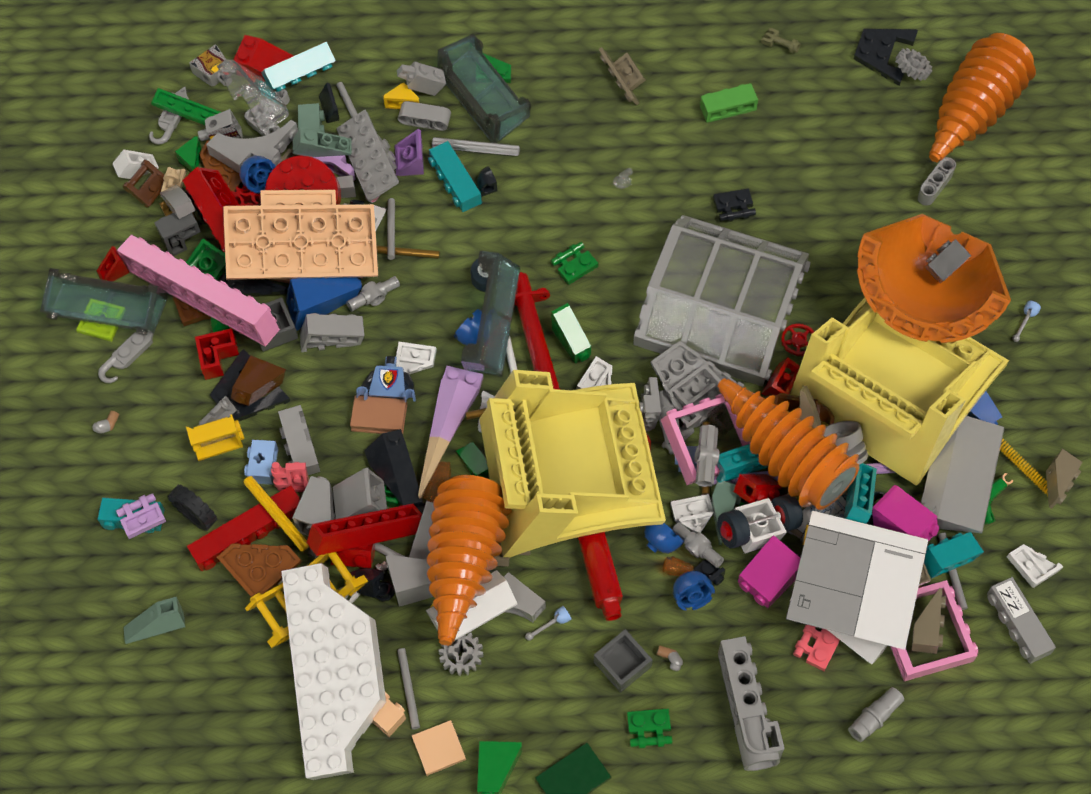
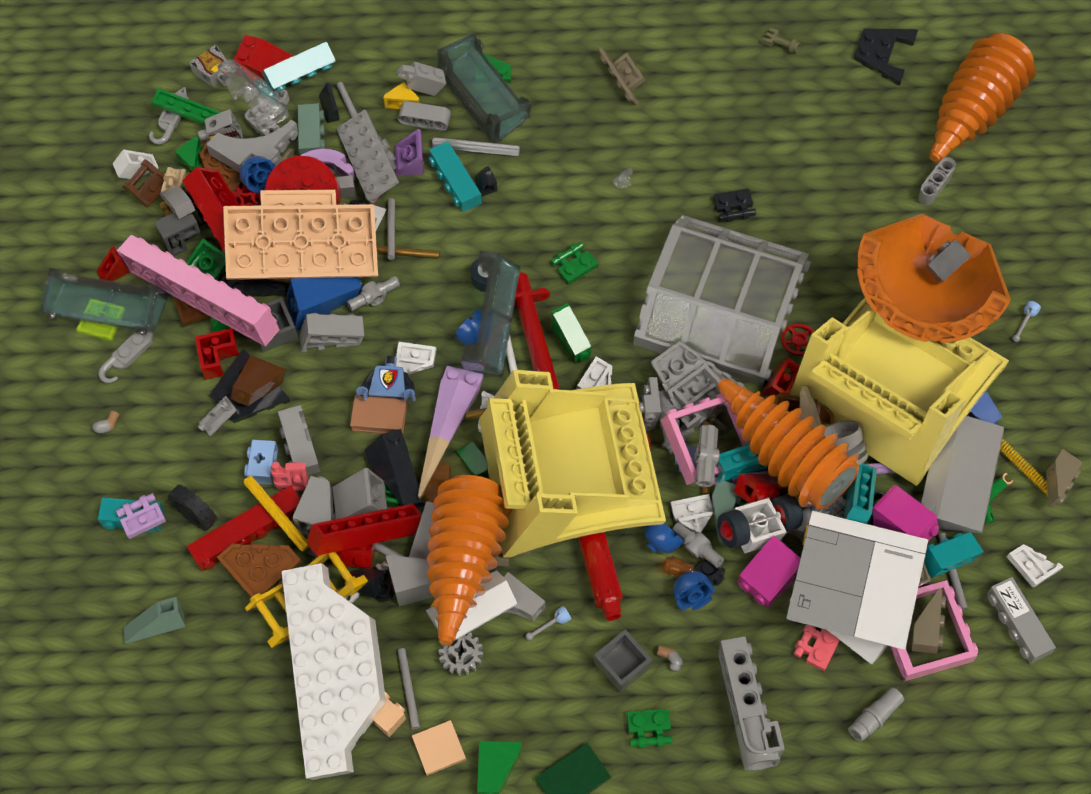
(216, 437): yellow window -> none
(320, 144): sand green slope -> none
(728, 102): bright green brick -> none
(913, 64): light grey gear -> none

